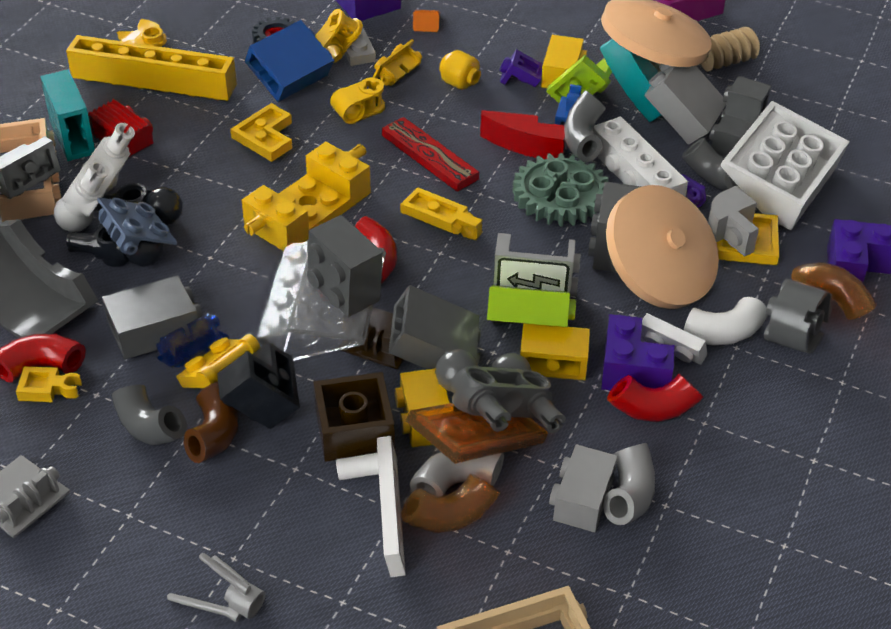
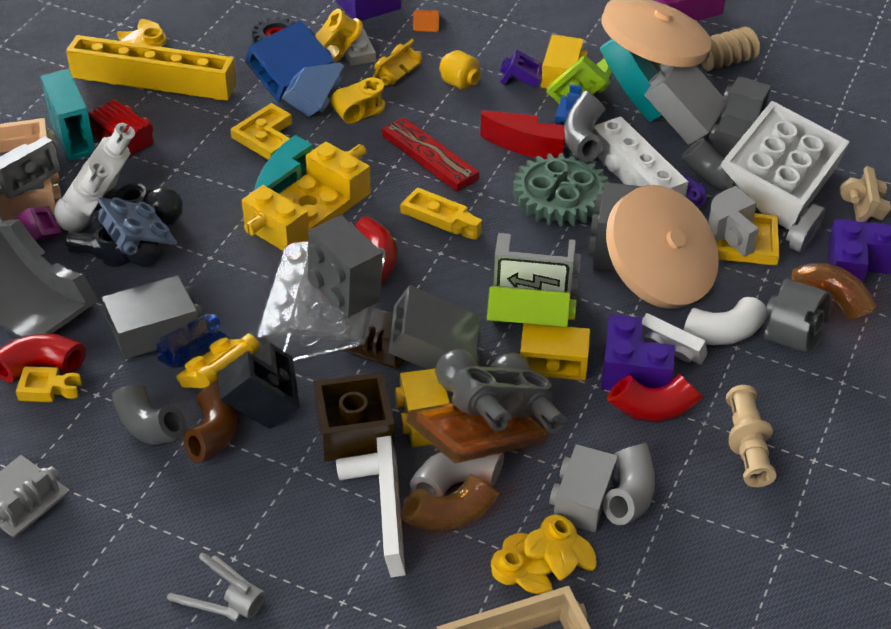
(39, 223): none -> magenta panel
(285, 165): none -> teal slope
(311, 87): none -> medium blue slope
(513, 567): none -> yellow plate
(560, 549): none -> yellow plate
(750, 436): none -> tan piece
(807, 227): none -> light grey plate
(866, 196): none -> tan hips

